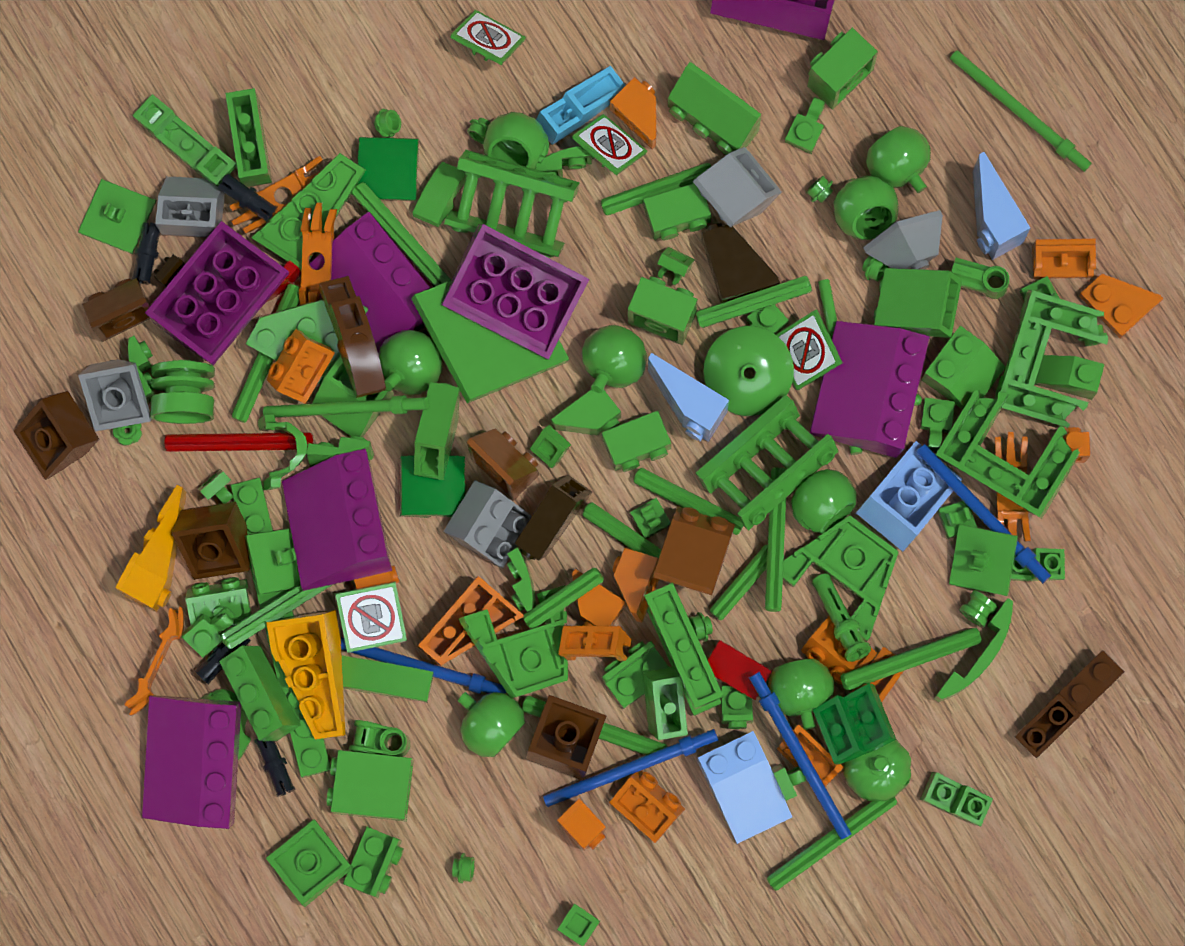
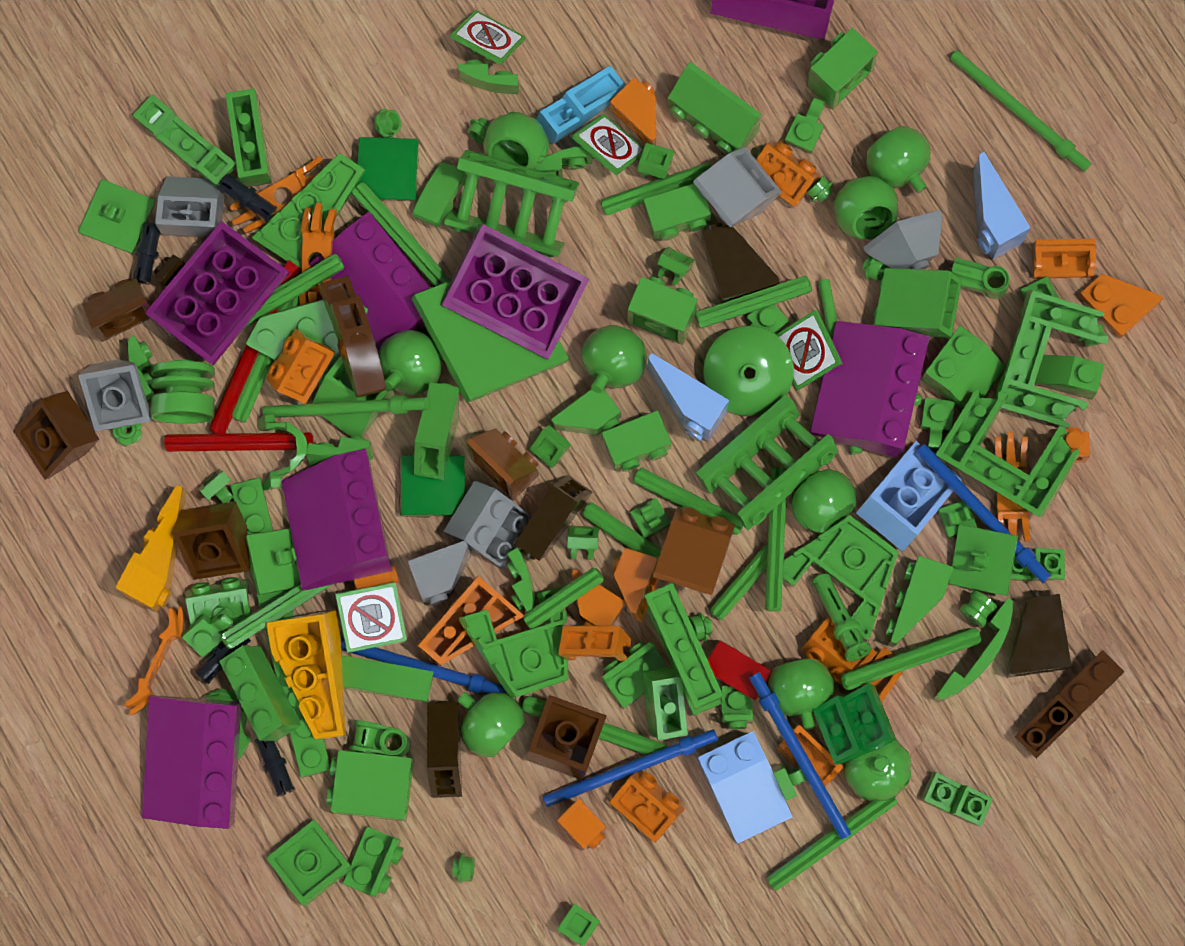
(226, 407): none -> red axle
(300, 285): none -> bright green axle
(440, 572): none -> light grey slope
(444, 749): none -> dark brown slope
(477, 75): none -> bright green slope
(583, 538): none -> bright green tile
(655, 161): none -> bright green tile
(788, 172): none -> orange bracket
(924, 591): none -> bright green slope
(1041, 638): none -> dark brown slope

